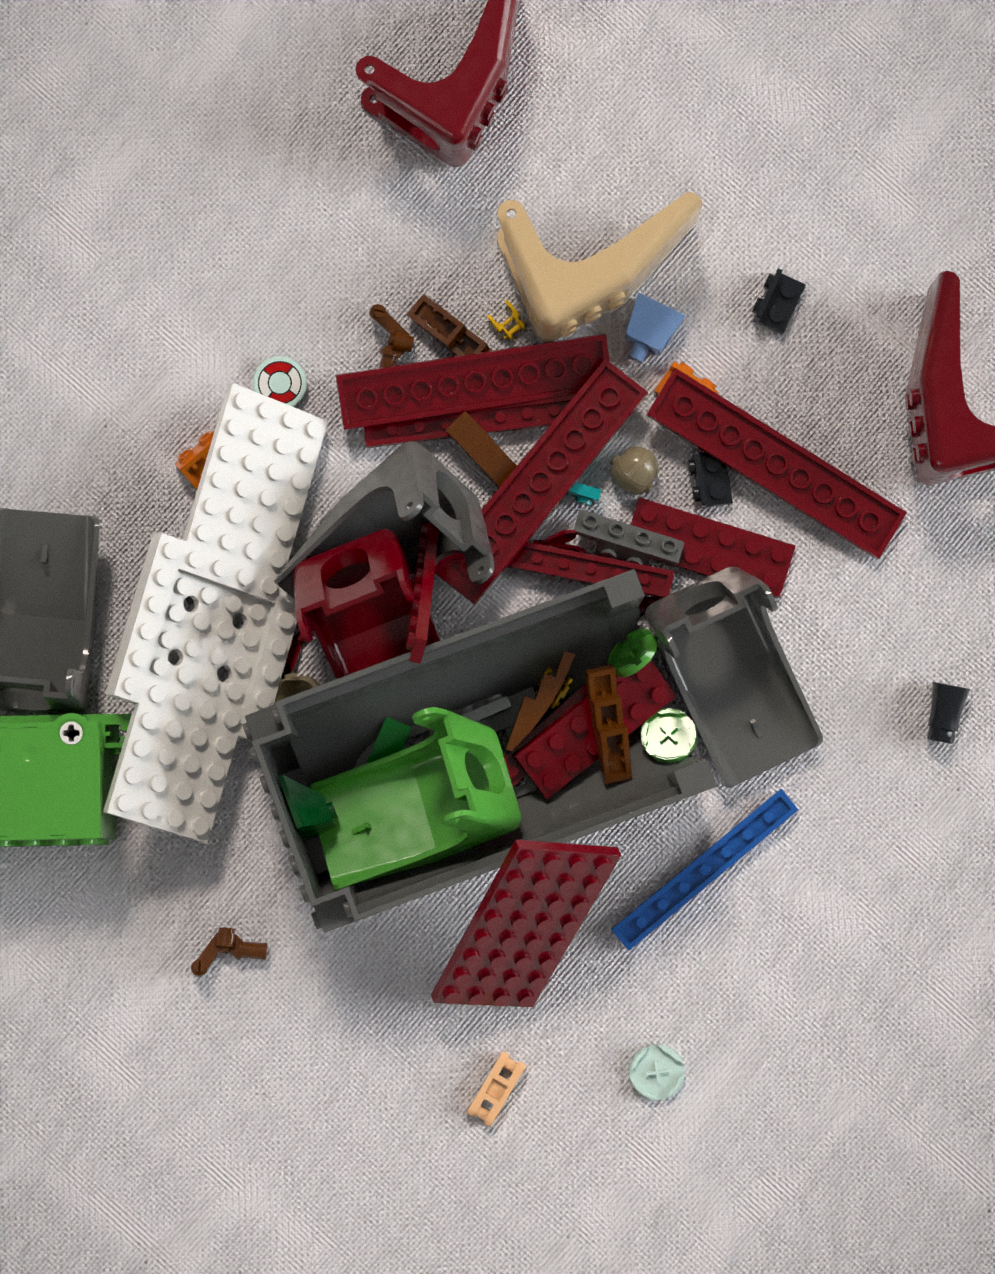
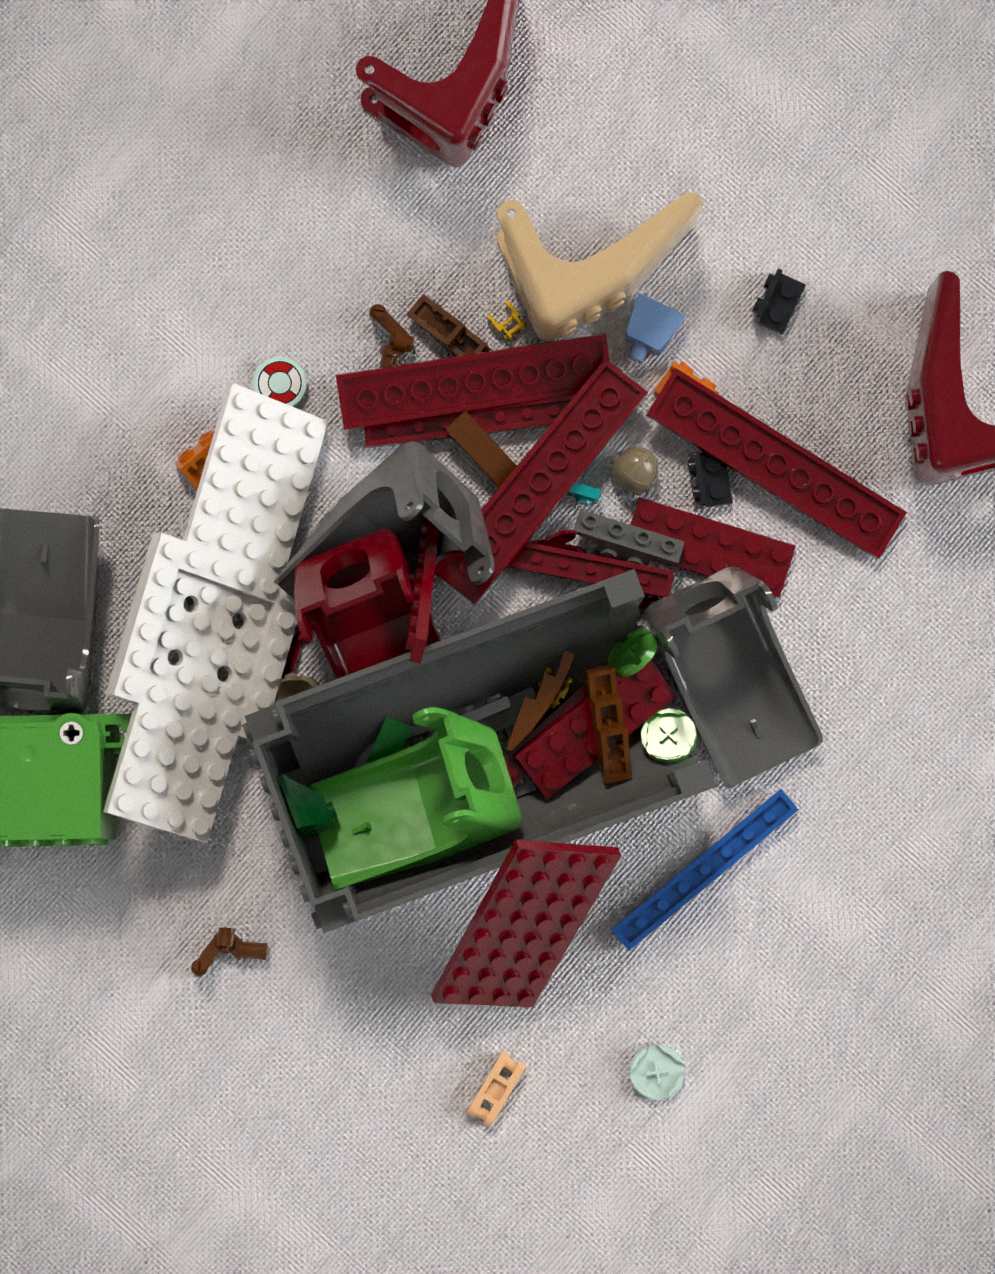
(946, 711): black plant -> none

